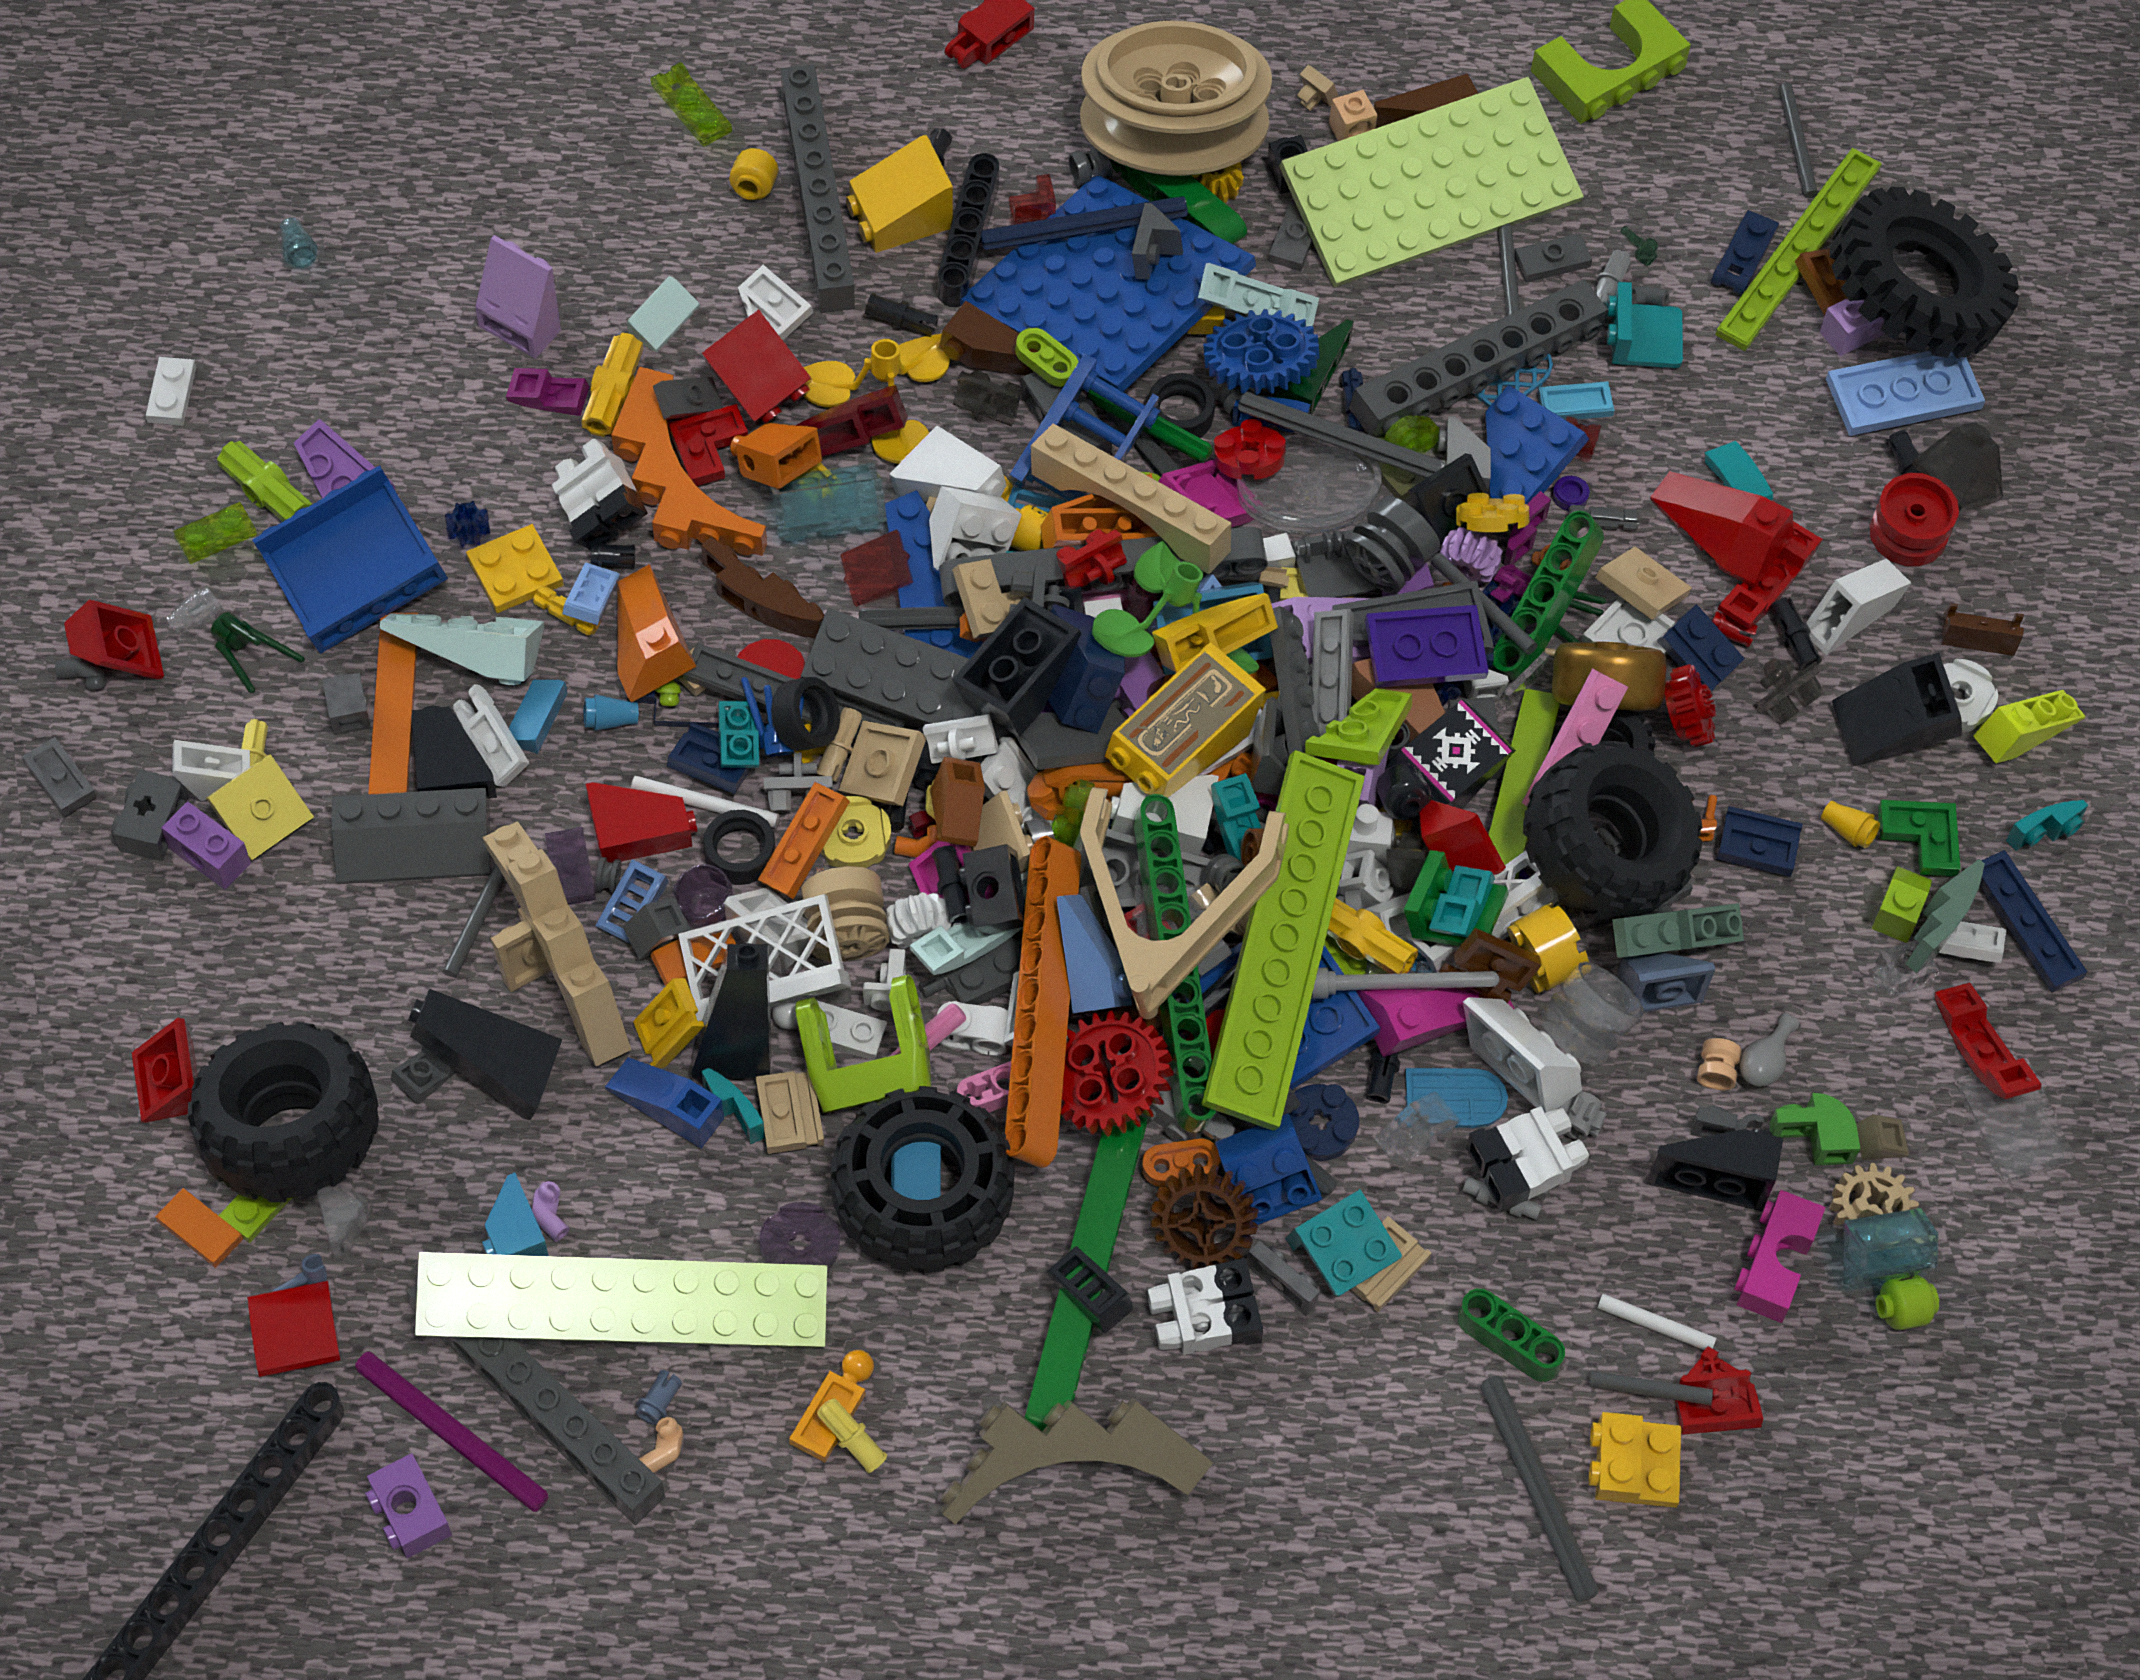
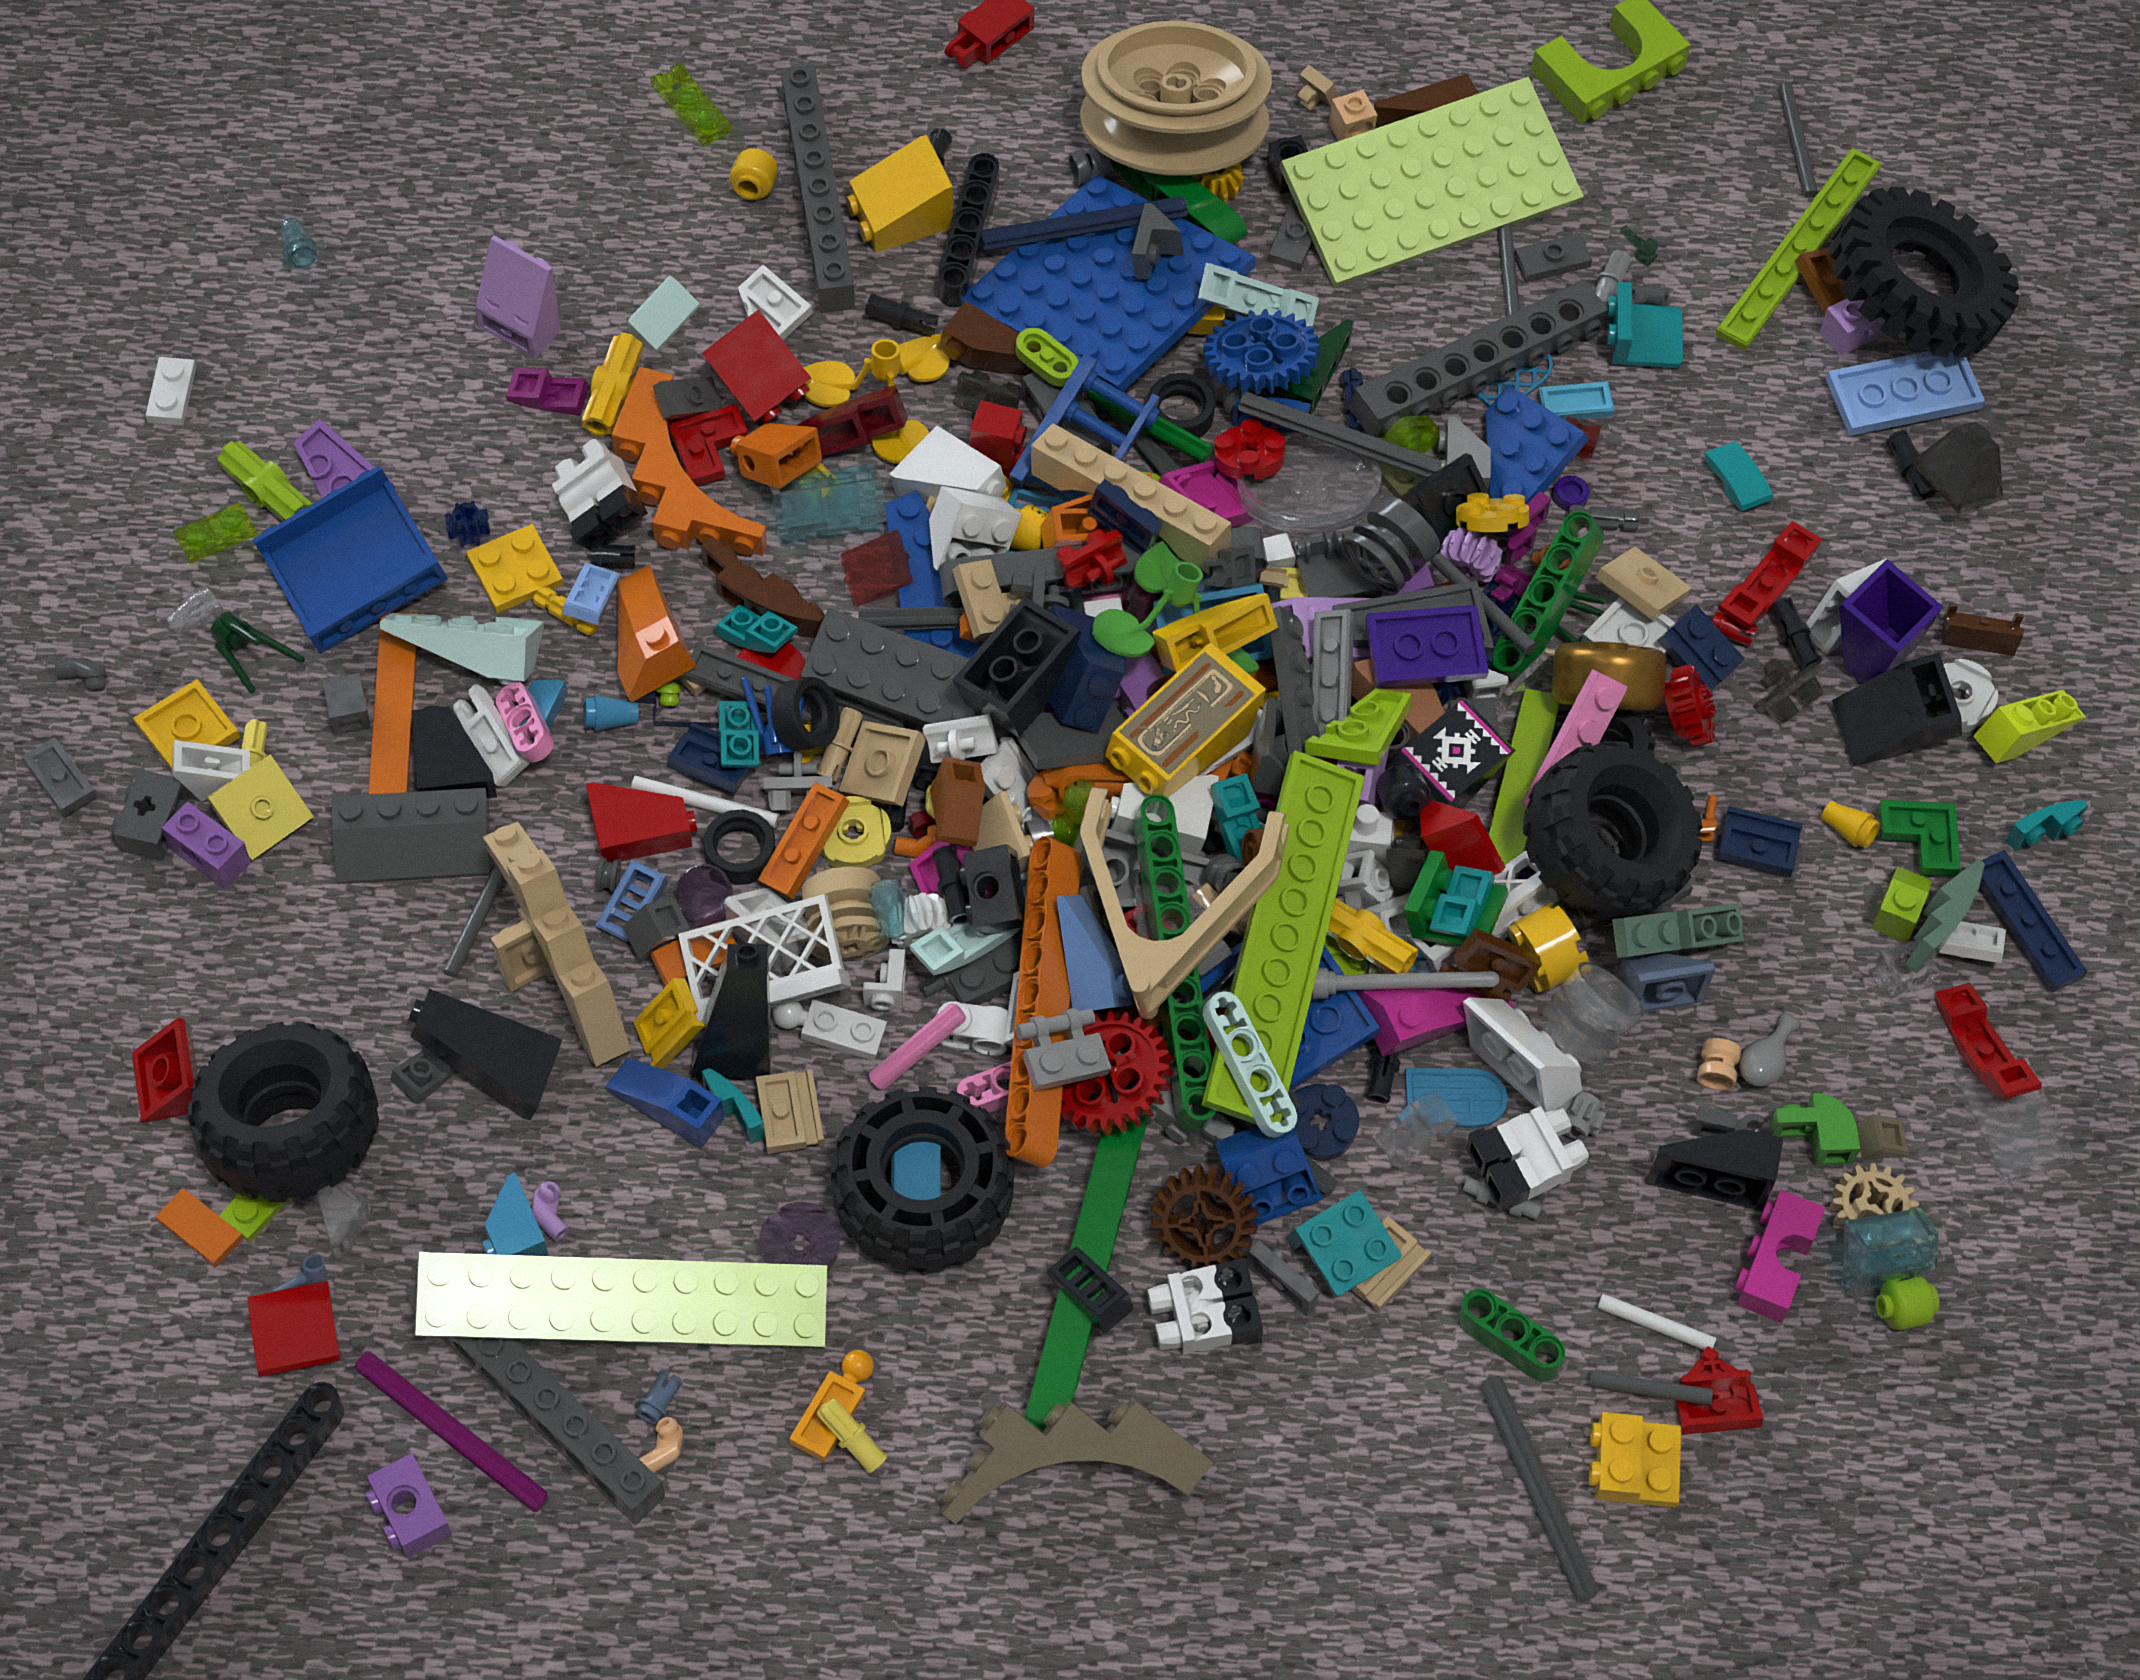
(114, 639): red slope -> none
(188, 717): none -> yellow plate
(515, 715): none -> bright pink beam
(570, 857): clear purple plate -> none
(755, 632): none -> teal slope
(871, 1079): lime connector -> none
(888, 904): none -> clear light blue cone
(998, 434): none -> red brick
(1034, 205): clear red panel -> none
(1067, 1060): none -> light grey plate
(1117, 511): none -> dark blue plate
(1177, 1156): orange plate -> none
(1233, 567): none -> dark grey plate
(1243, 1067): none -> light aqua beam
(1731, 525): red wedge -> none
(1745, 252): dark blue plate -> none
(1884, 622): none -> dark purple slope
(1914, 519): red wheel -> none

